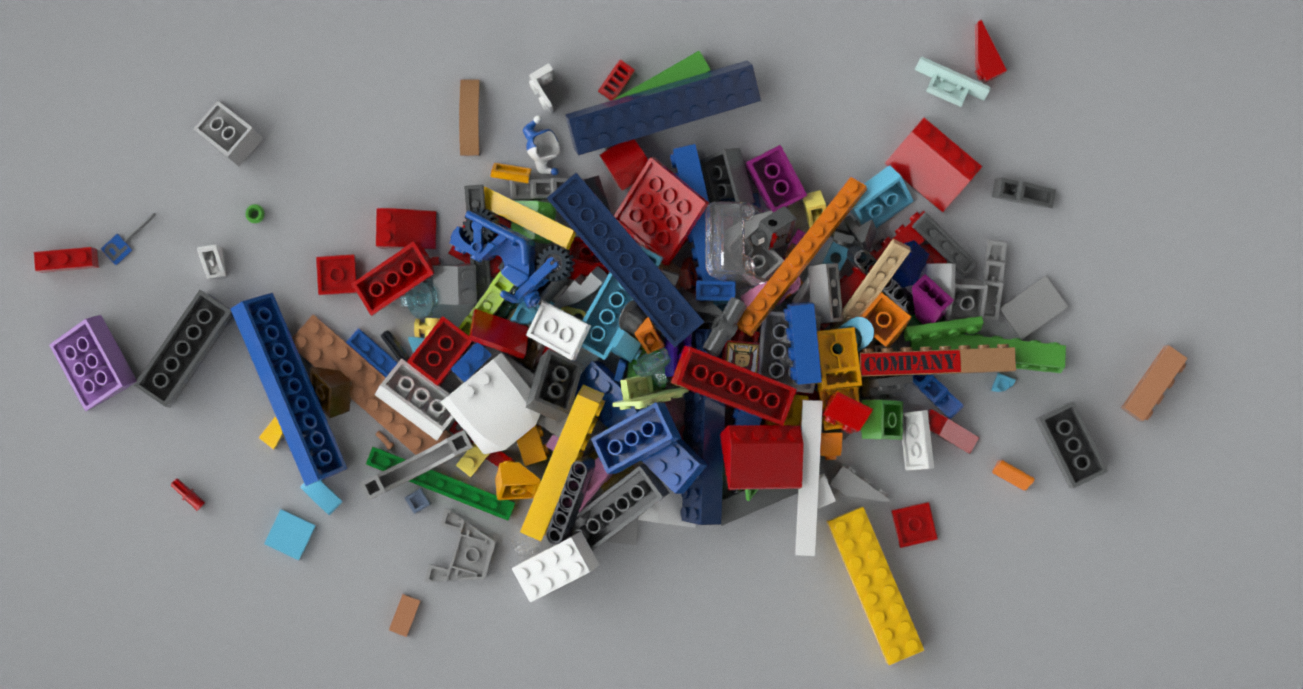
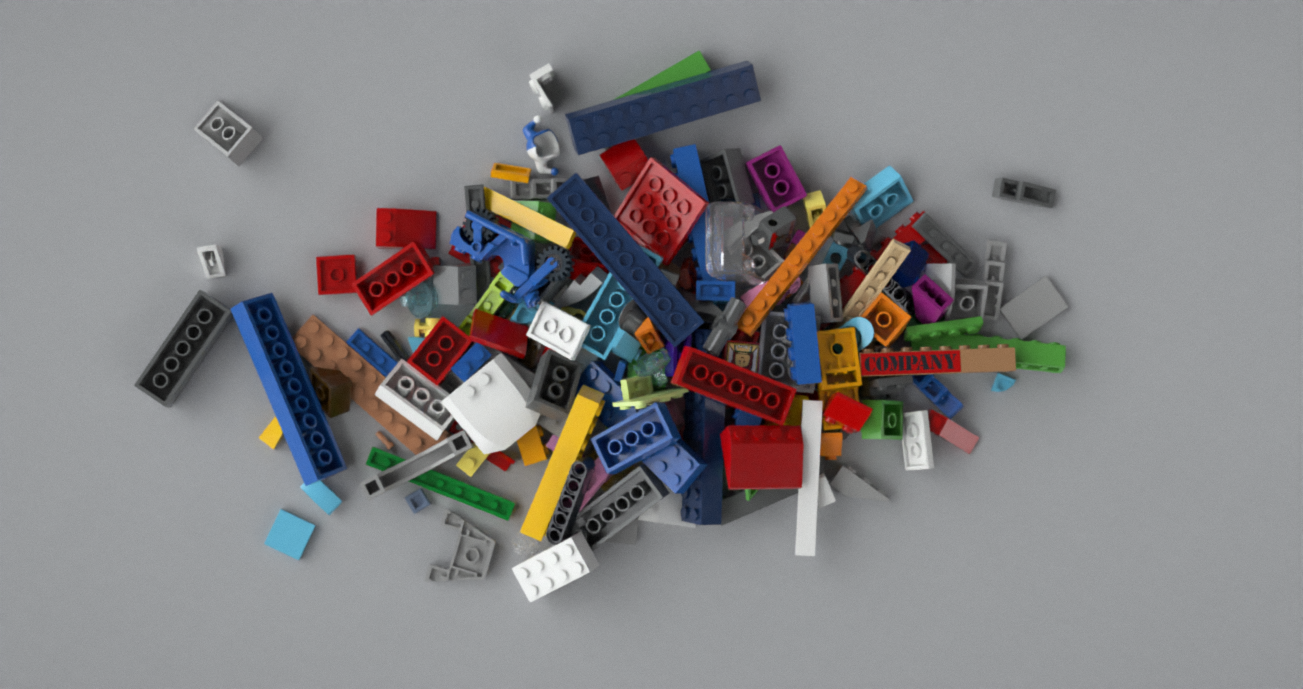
(66, 259): red brick -> none
(92, 362): medium lavender slope -> none
(117, 248): piece -> none
(187, 494): red axle -> none
(251, 209): bright green plate -> none
(404, 615): nougat tile -> none
(469, 117): medium nougat slope -> none
(515, 482): light orange slope -> none
(615, 70): red slope -> none
(875, 585): yellow brick -> none
(914, 524): red tile -> none
(933, 164): slope -> none
(950, 84): light aqua bracket -> none
(987, 59): red slope -> none
(1012, 475): orange slope -> none
(1071, 445): dark grey brick -> none
(1154, 383): nougat brick -> none

